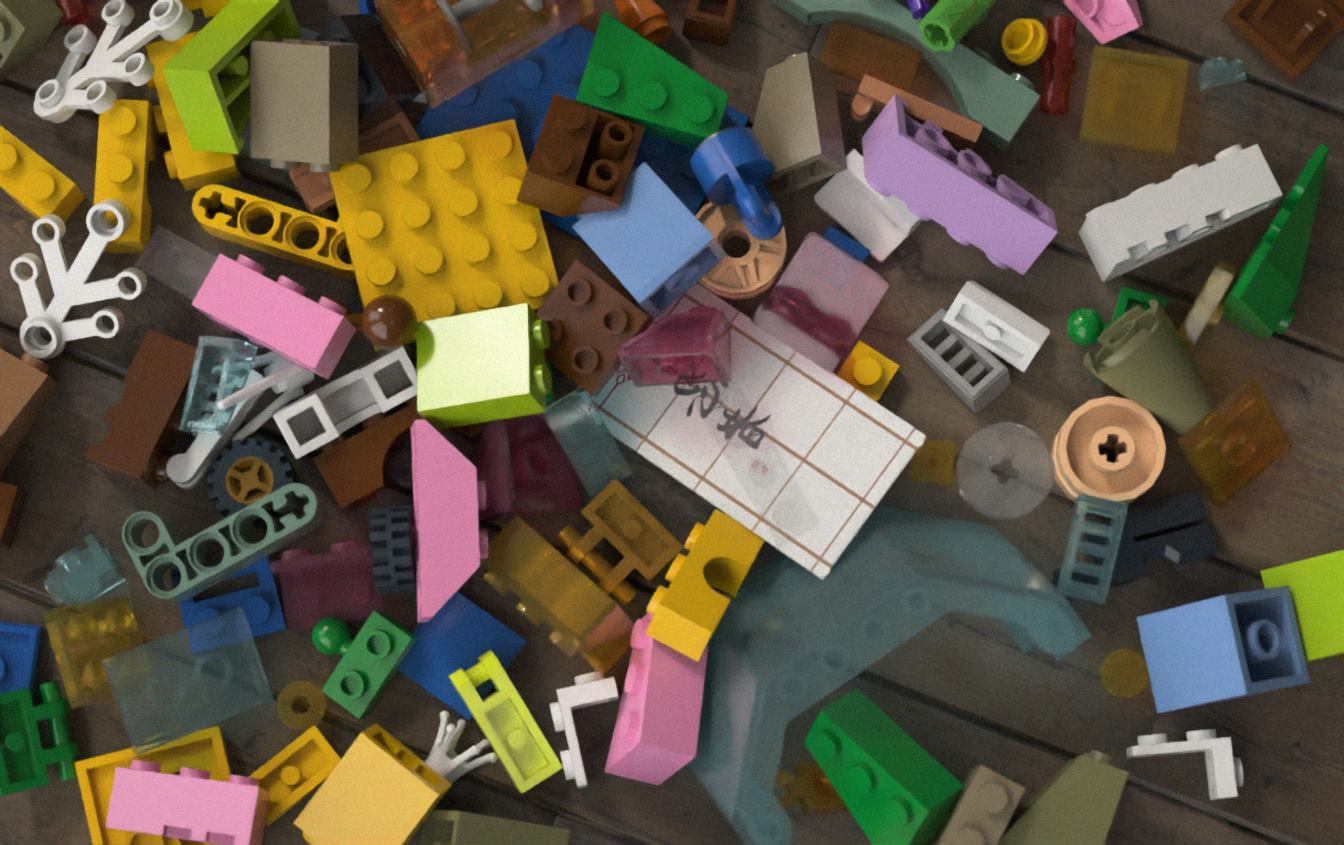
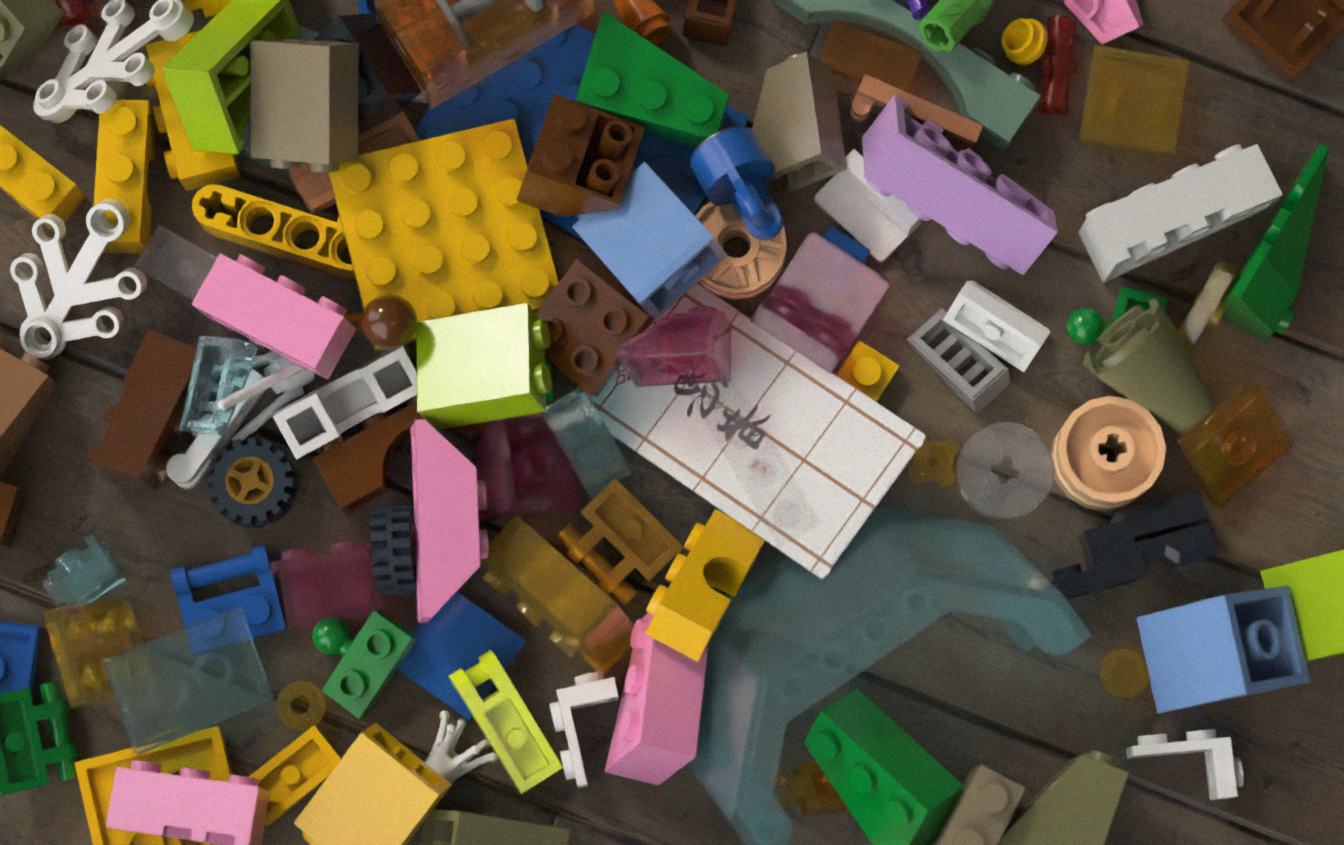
(230, 532): sand green beam -> none
(1113, 533): clear light blue slope -> none
(1218, 72): clear light blue tile -> none

